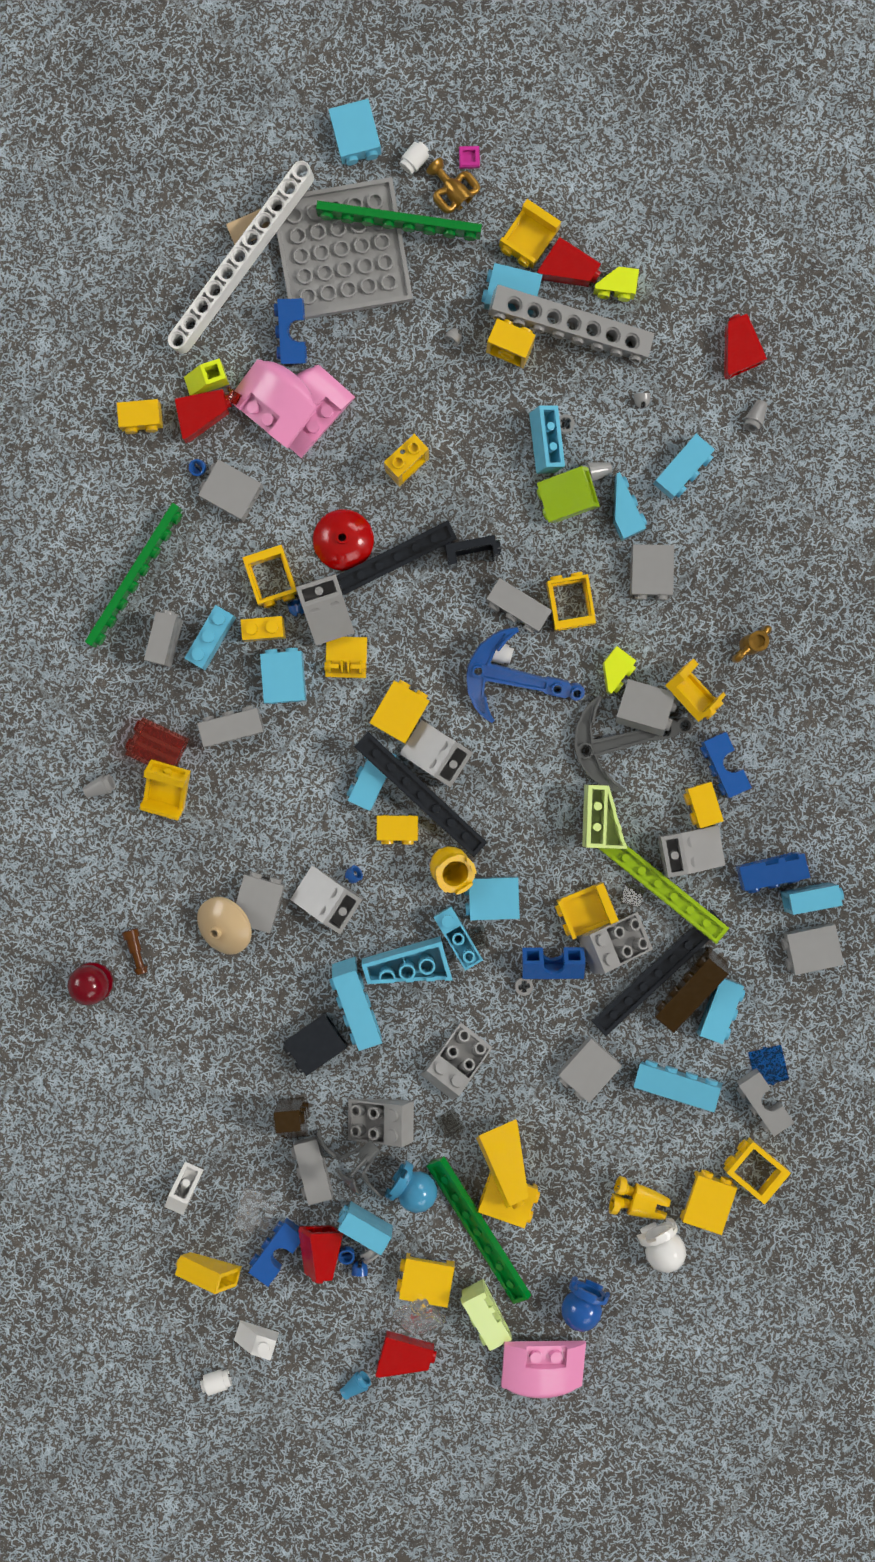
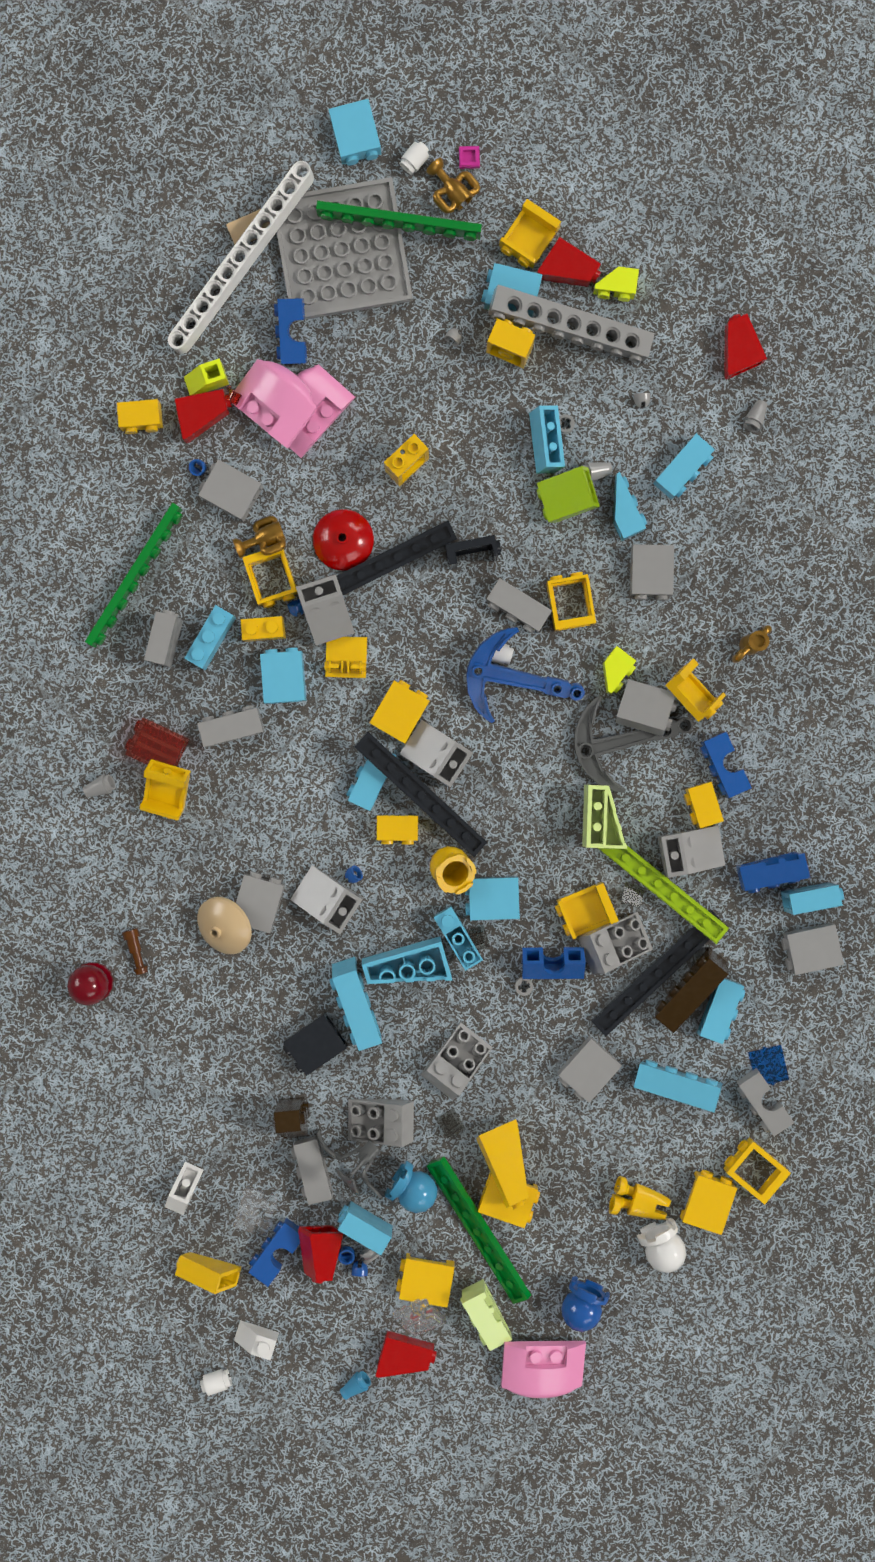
(269, 535): none -> pearl gold piece

